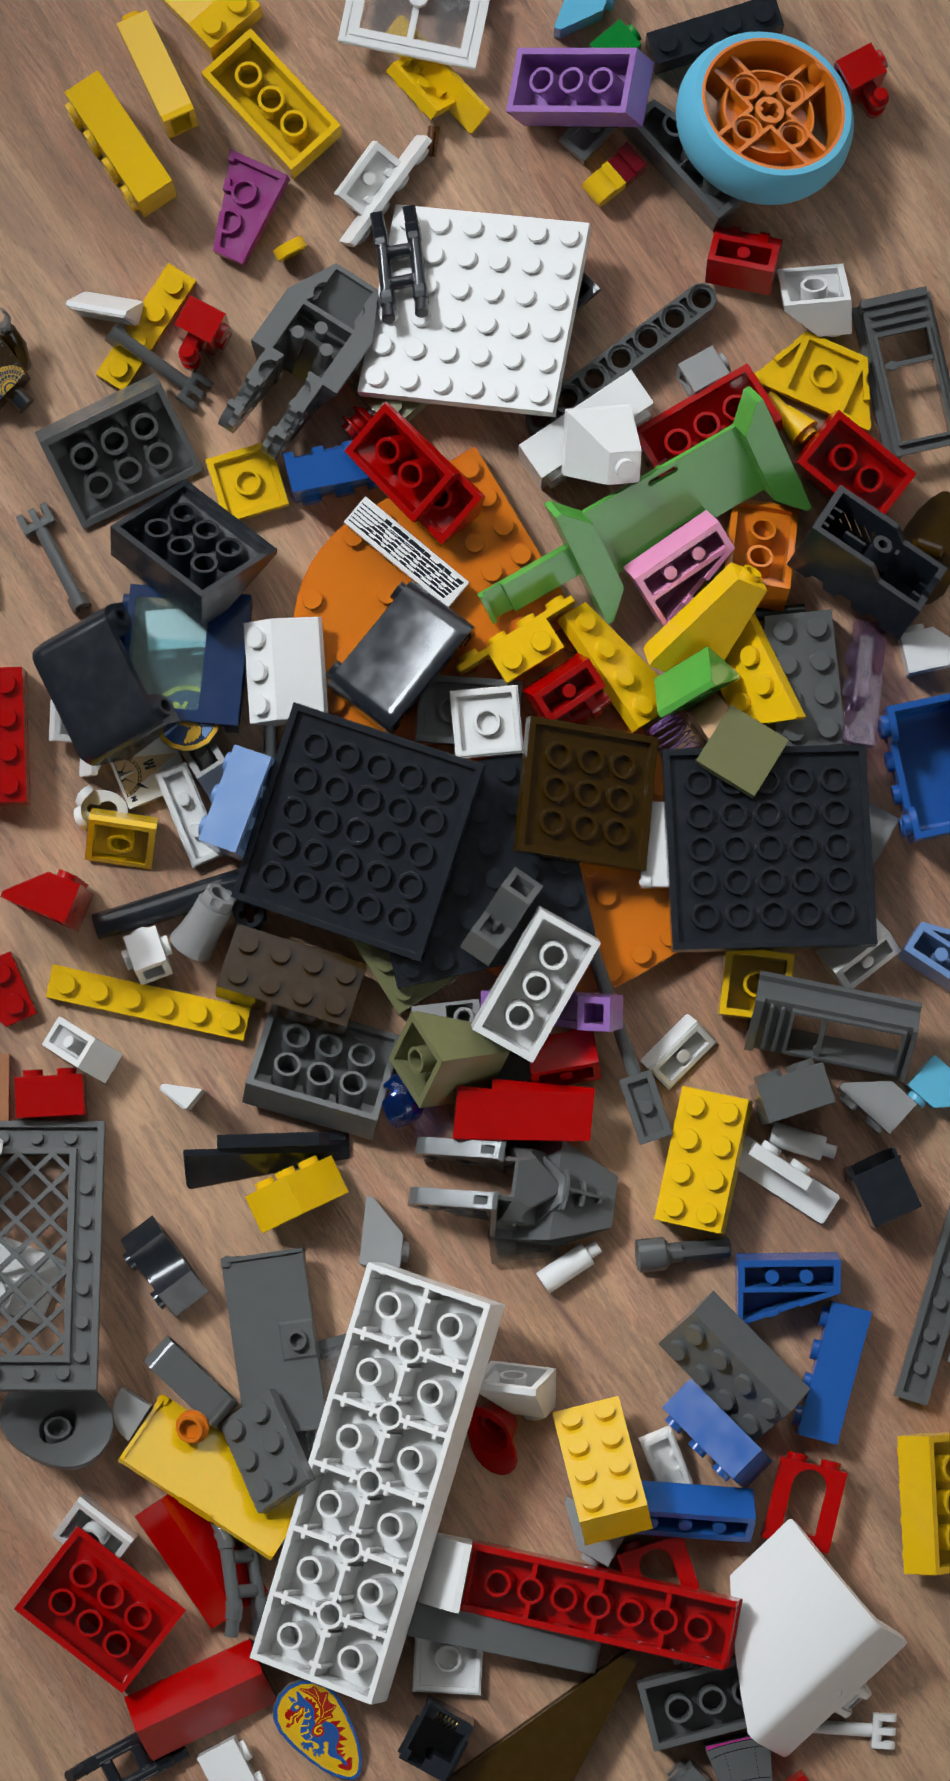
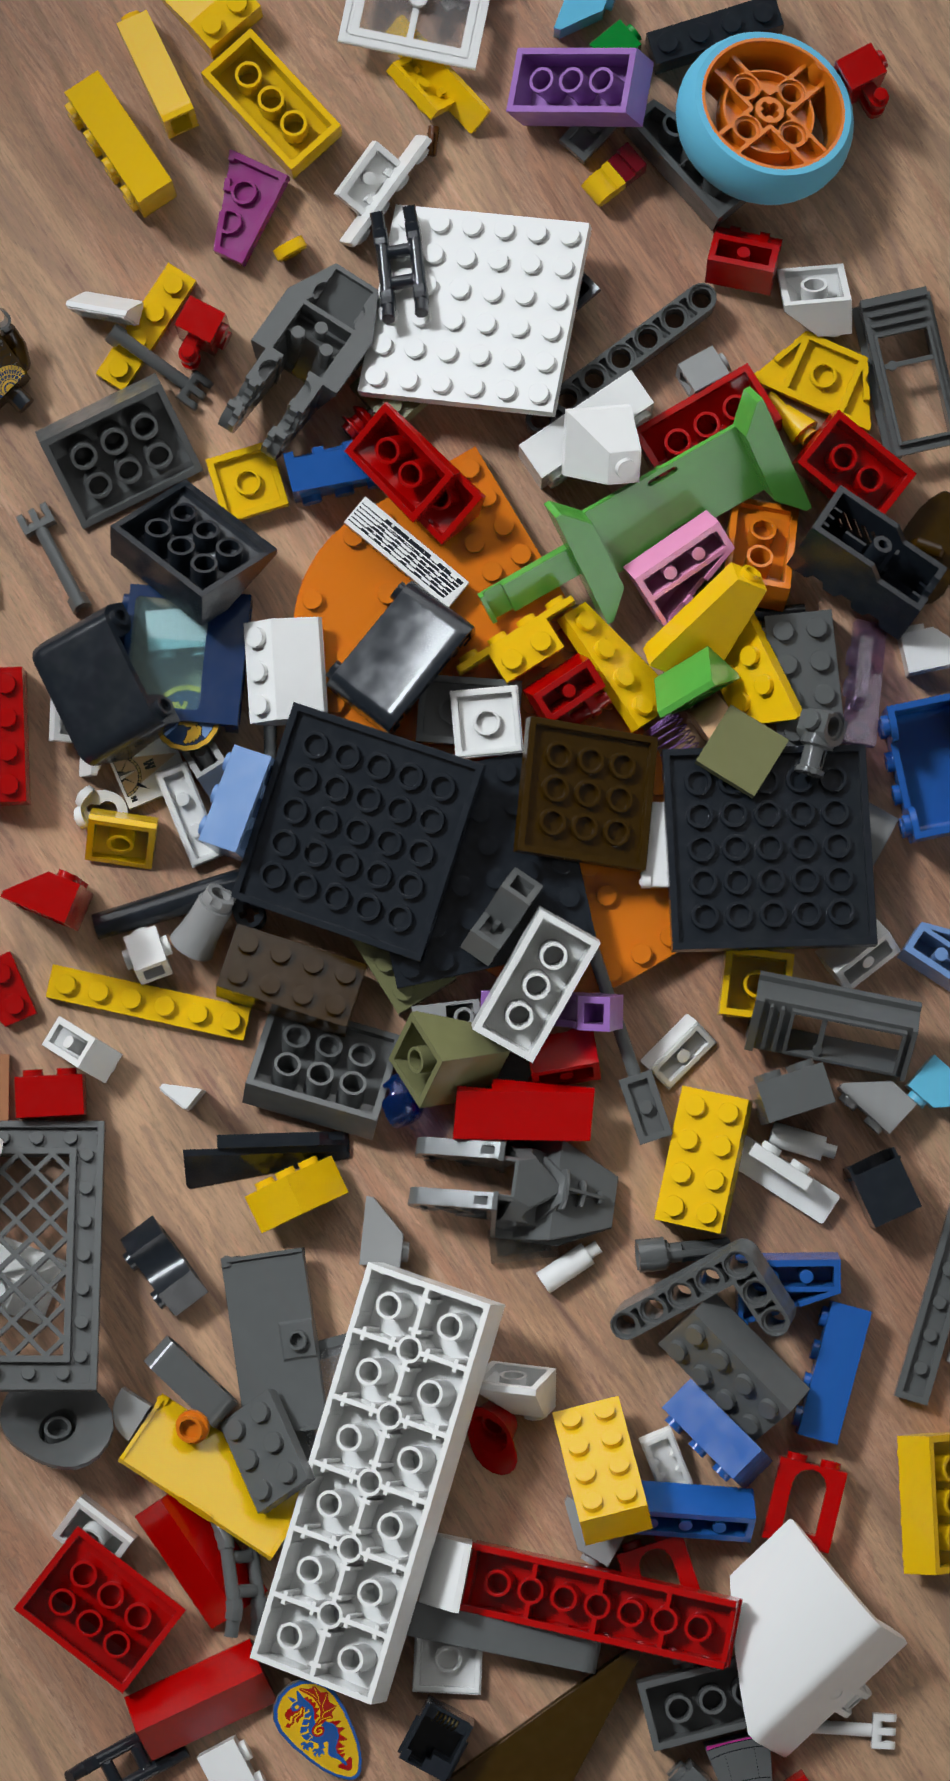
(703, 1286): none -> dark grey beam
(819, 733): none -> dark grey connector

